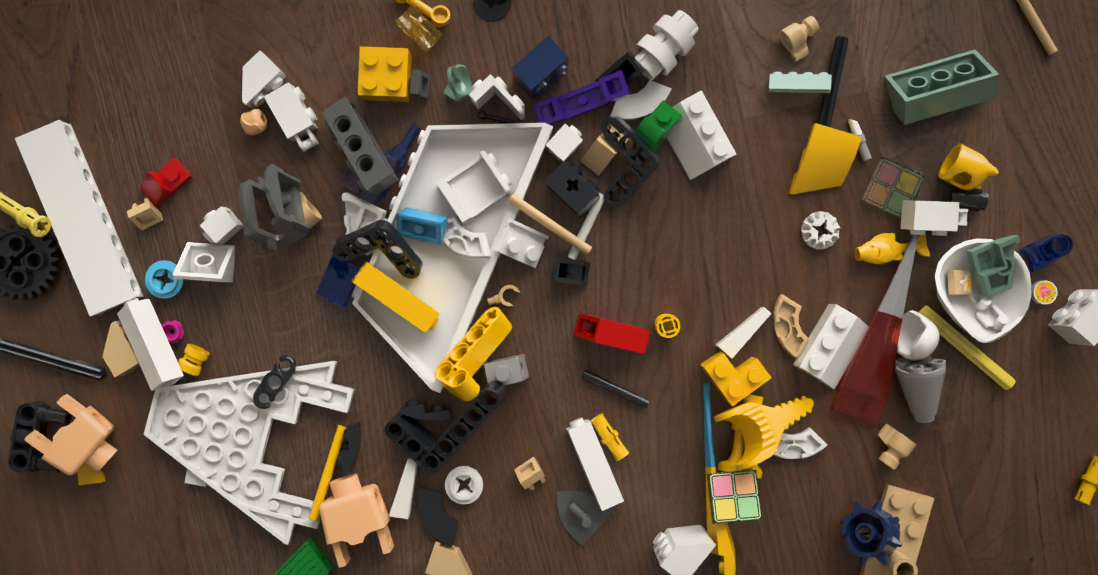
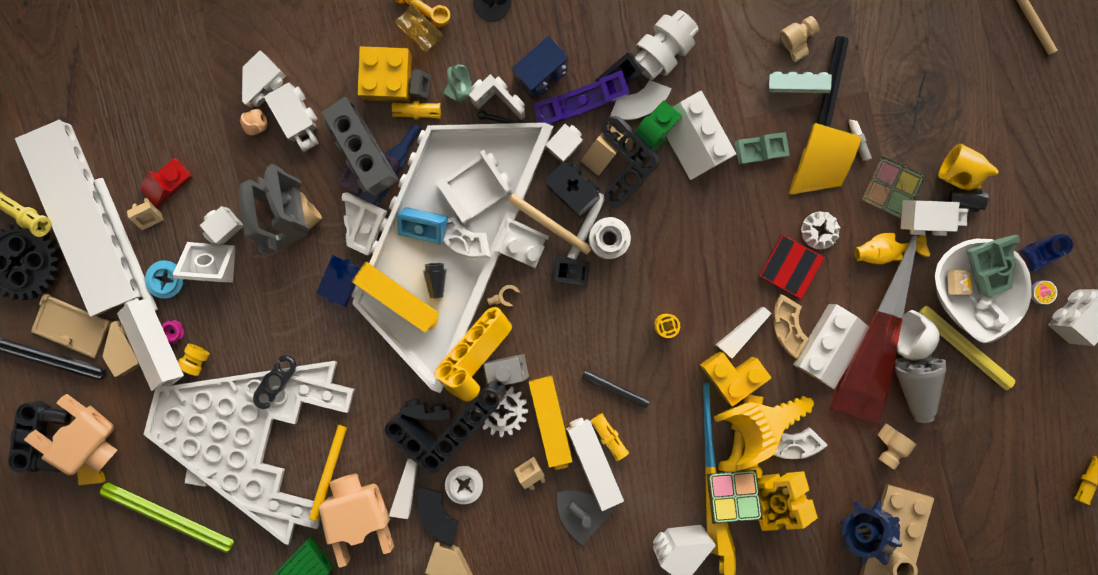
(63, 321): none -> tan door
(123, 240): none -> white piece
(166, 517): none -> lime axle
(349, 455): black slope -> none
(378, 240): black beam -> none
(416, 110): none -> yellow pin
(435, 279): none -> black cone
(513, 410): none -> white gear
(550, 422): none -> yellow brick
(612, 333): red slope -> none
(614, 226): none -> white piece
(762, 148): none -> sand green slope
(785, 502): none -> yellow brick
(791, 266): none -> tile
(941, 86): sand green slope -> none

